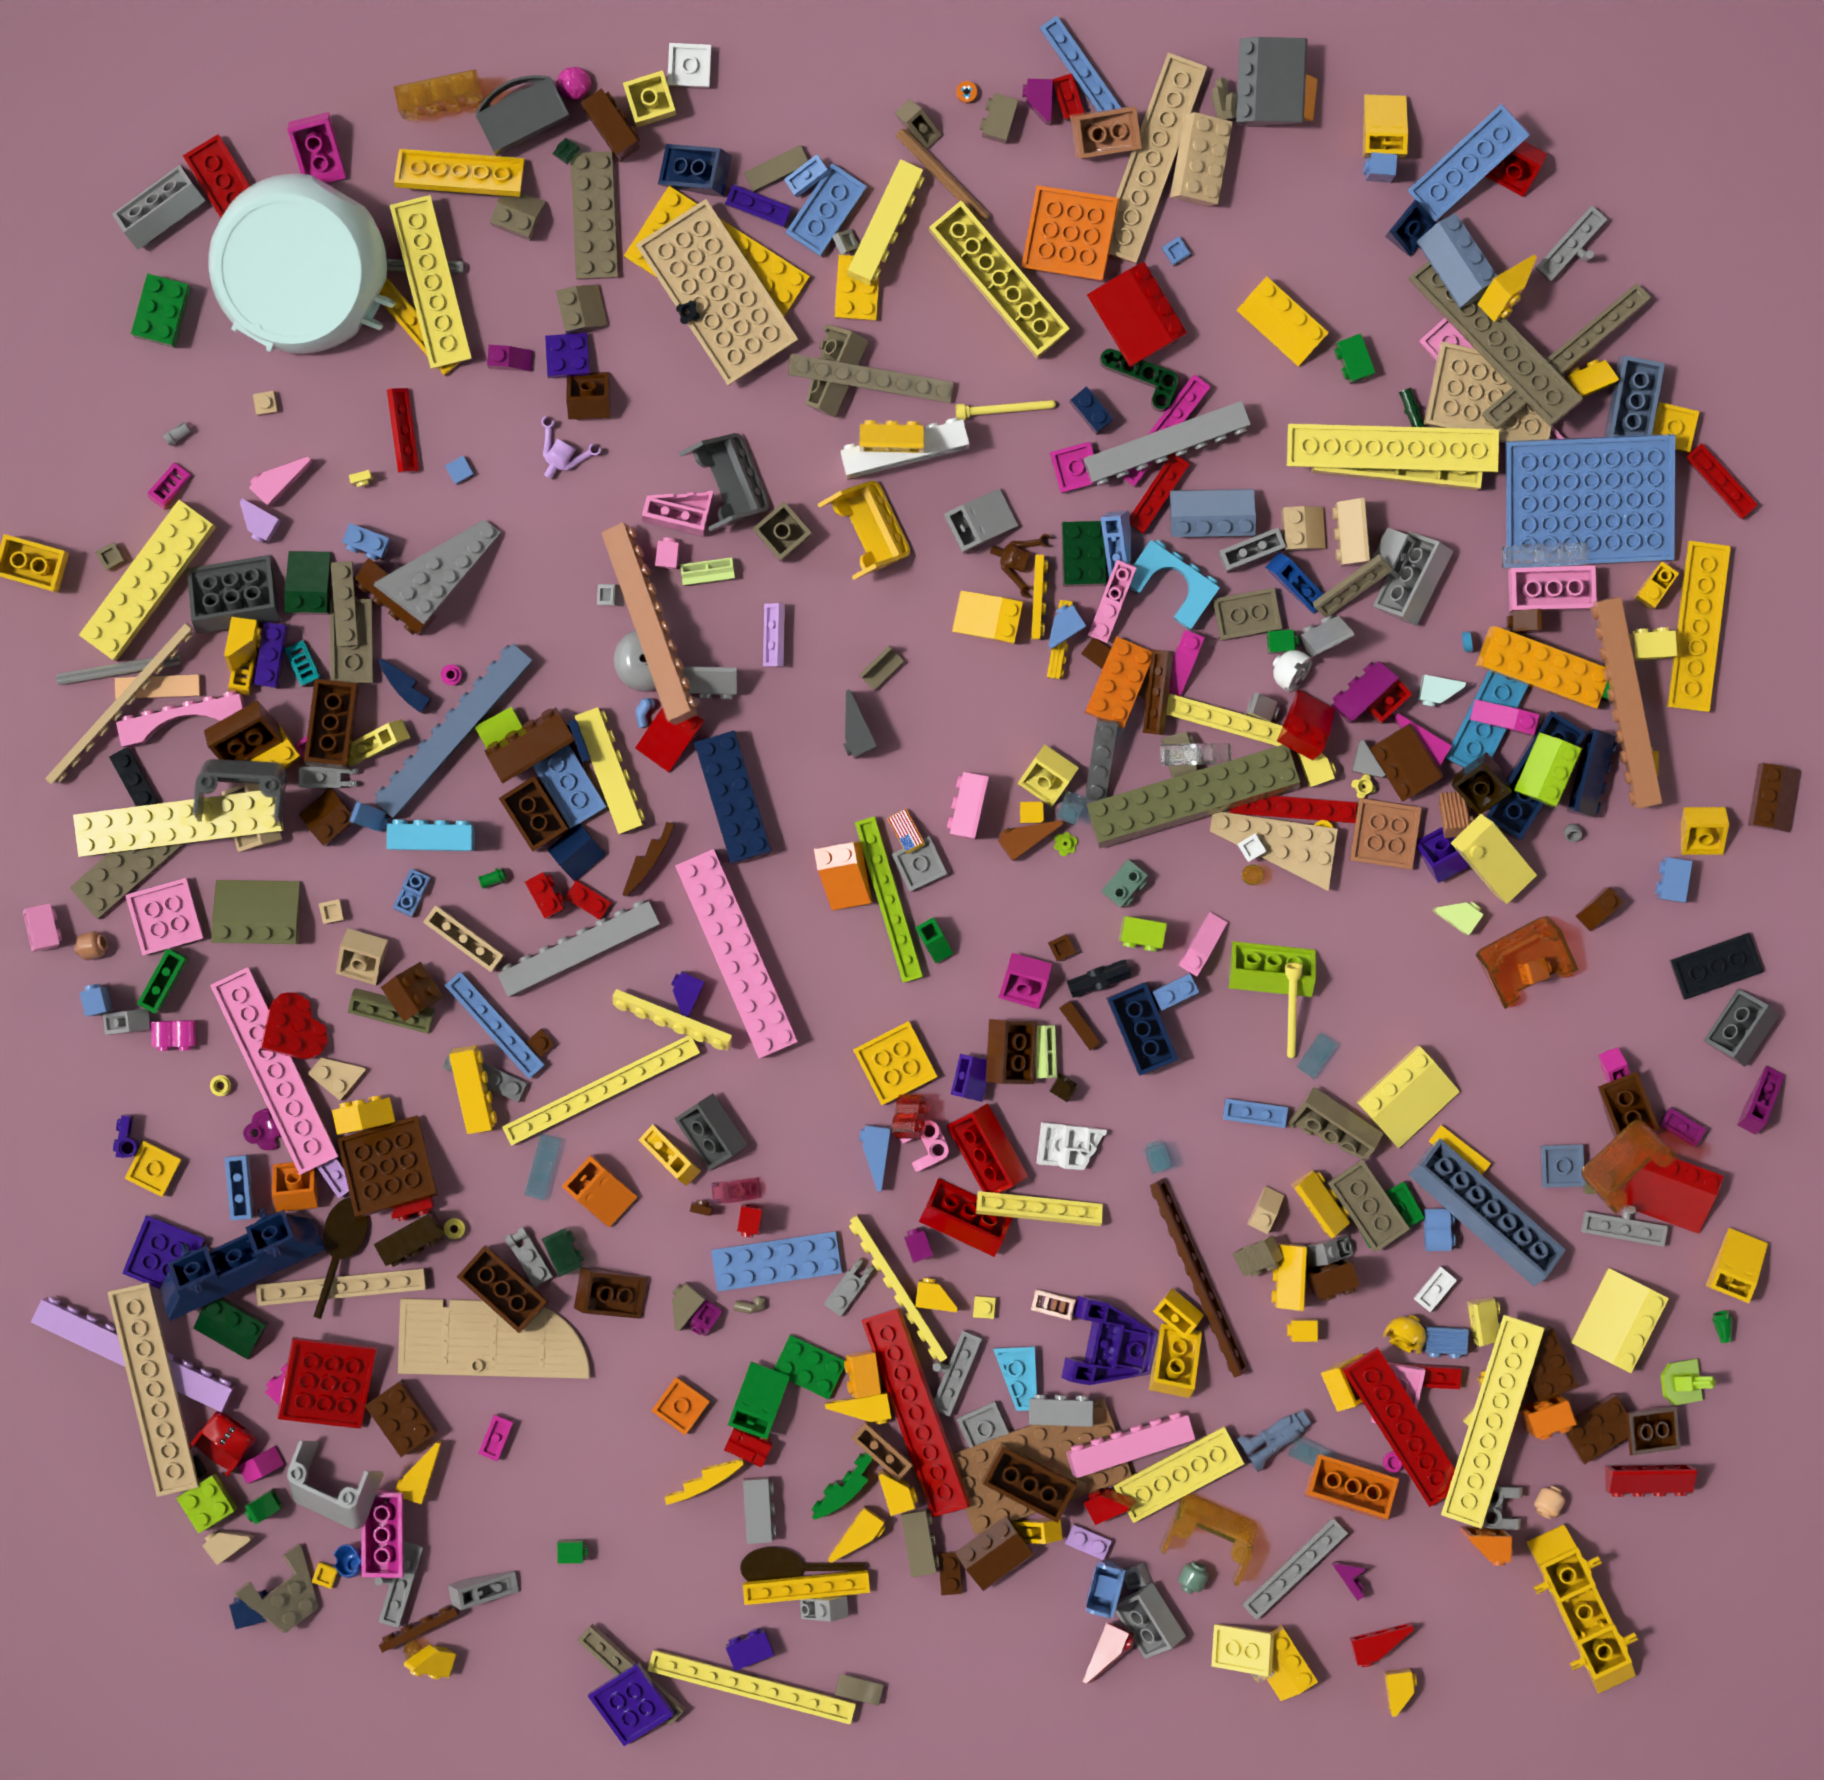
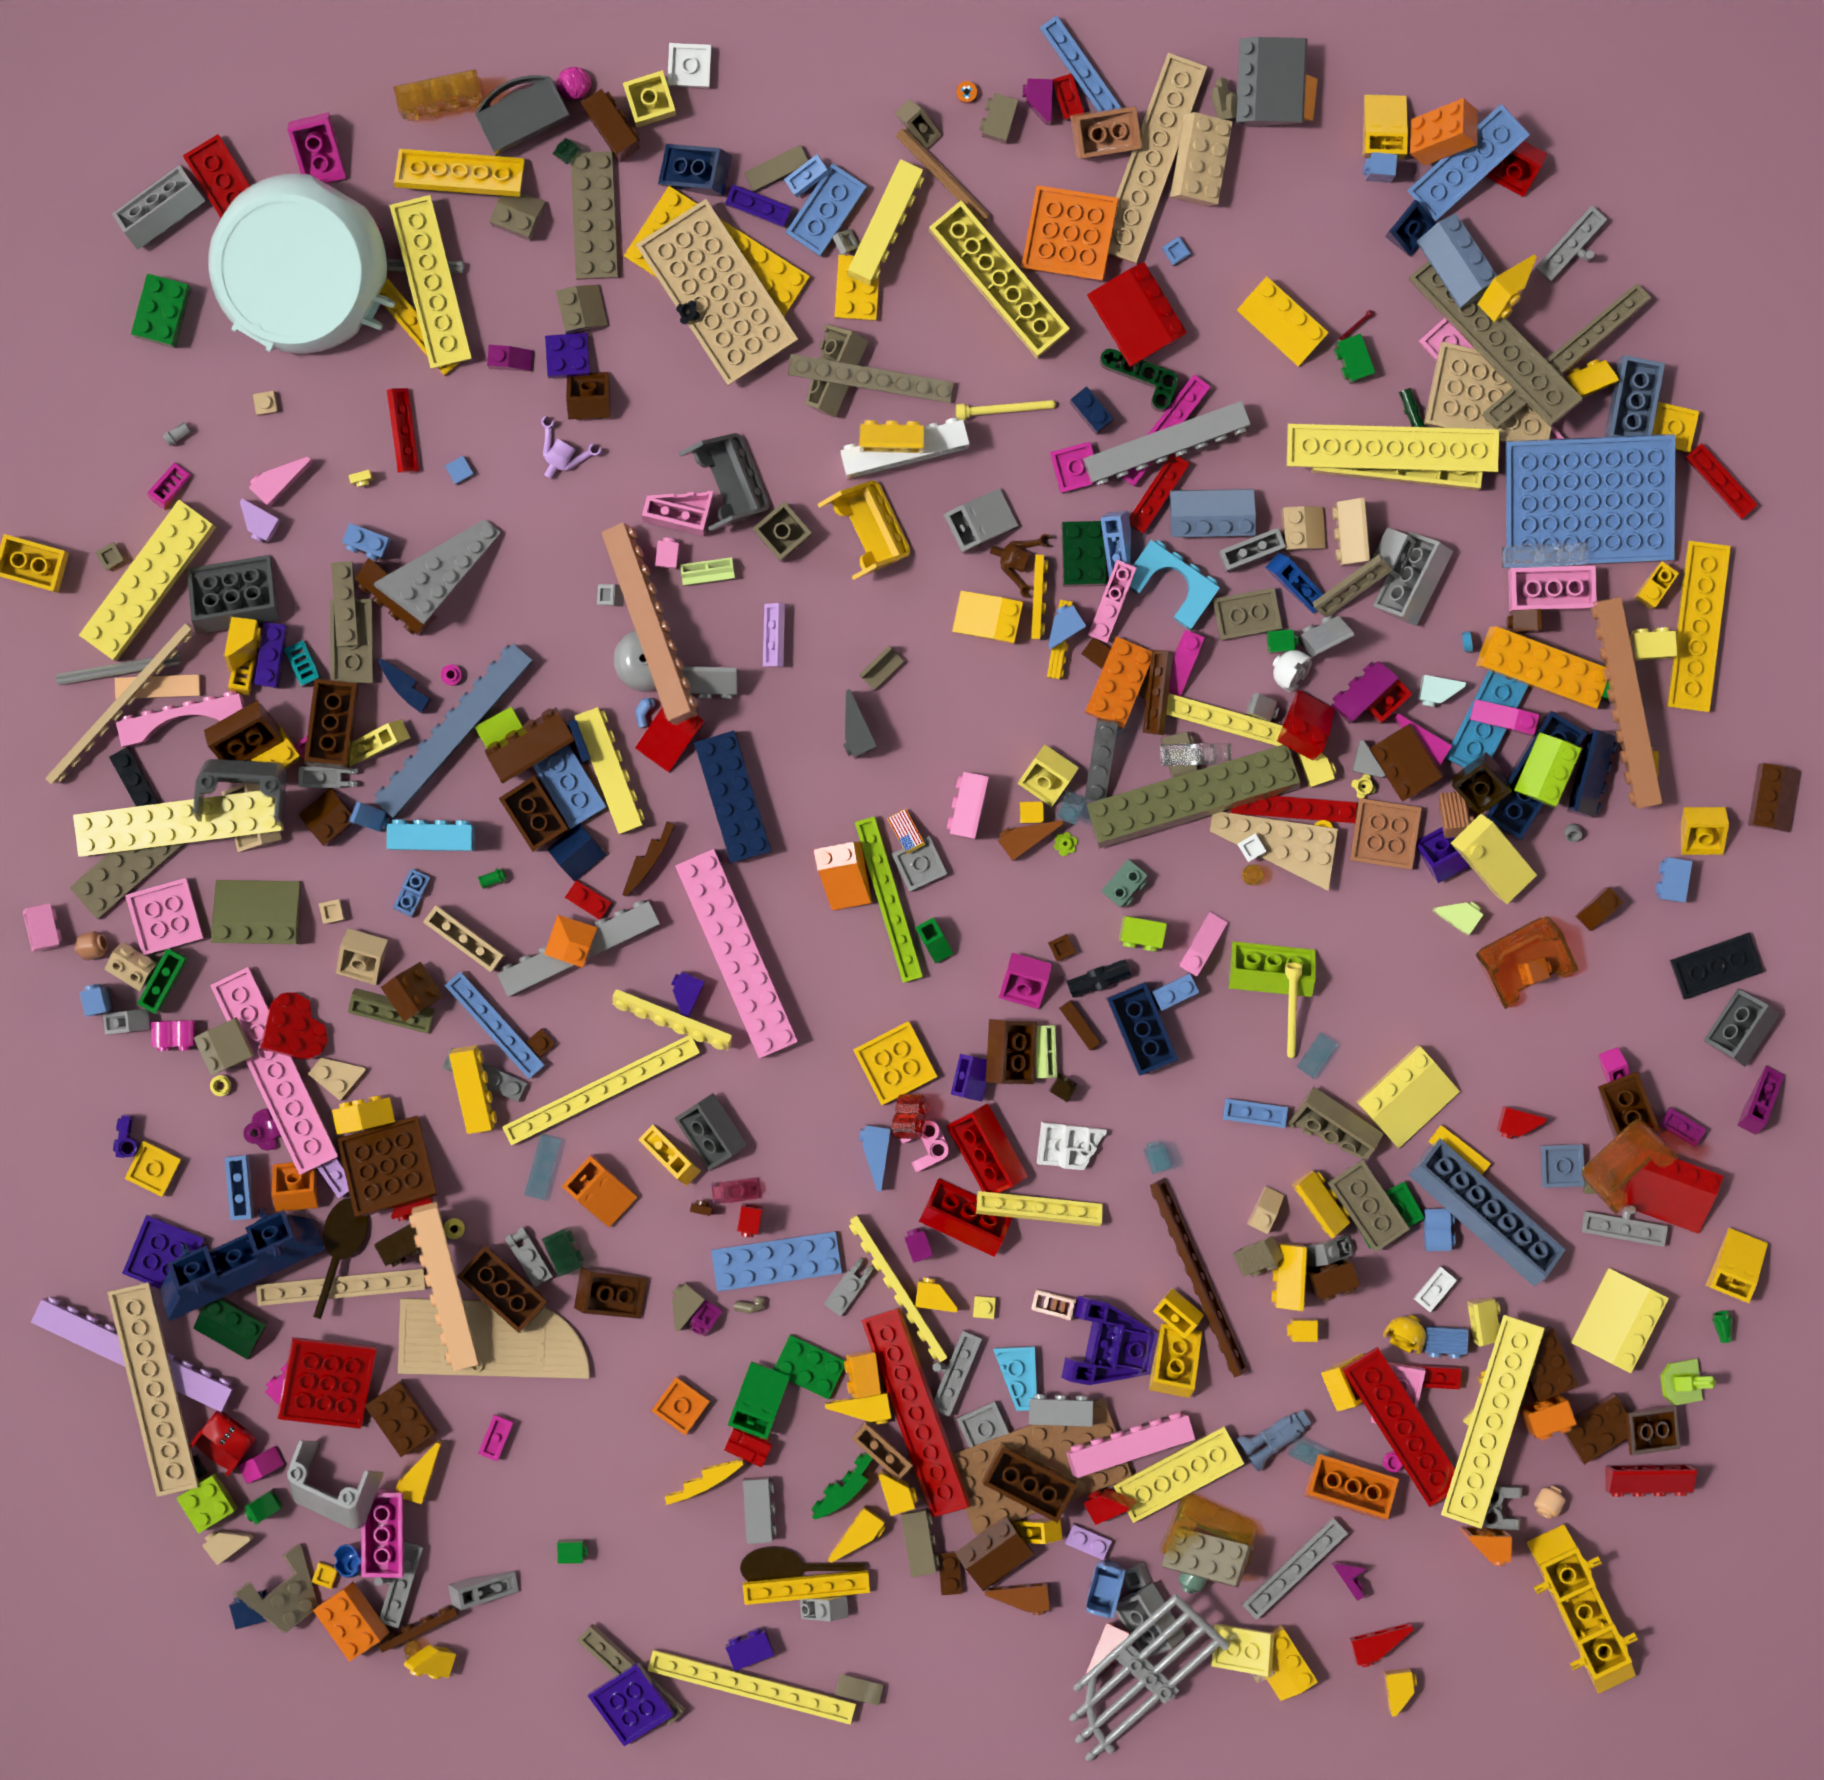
(130, 966): none -> tan brick
(224, 1046): none -> dark tan slope
(308, 583): dark green slope -> none
(351, 1621): none -> orange brick
(445, 1287): none -> light nougat brick
(544, 894): red brick -> none
(570, 941): none -> orange slope
(1024, 1597): none -> dark orange slope
(1147, 1674): none -> light grey piece
(1207, 1558): none -> dark tan plate
(1369, 314): none -> dark red hinge
(1444, 131): none -> orange brick
(1517, 1123): none -> red slope

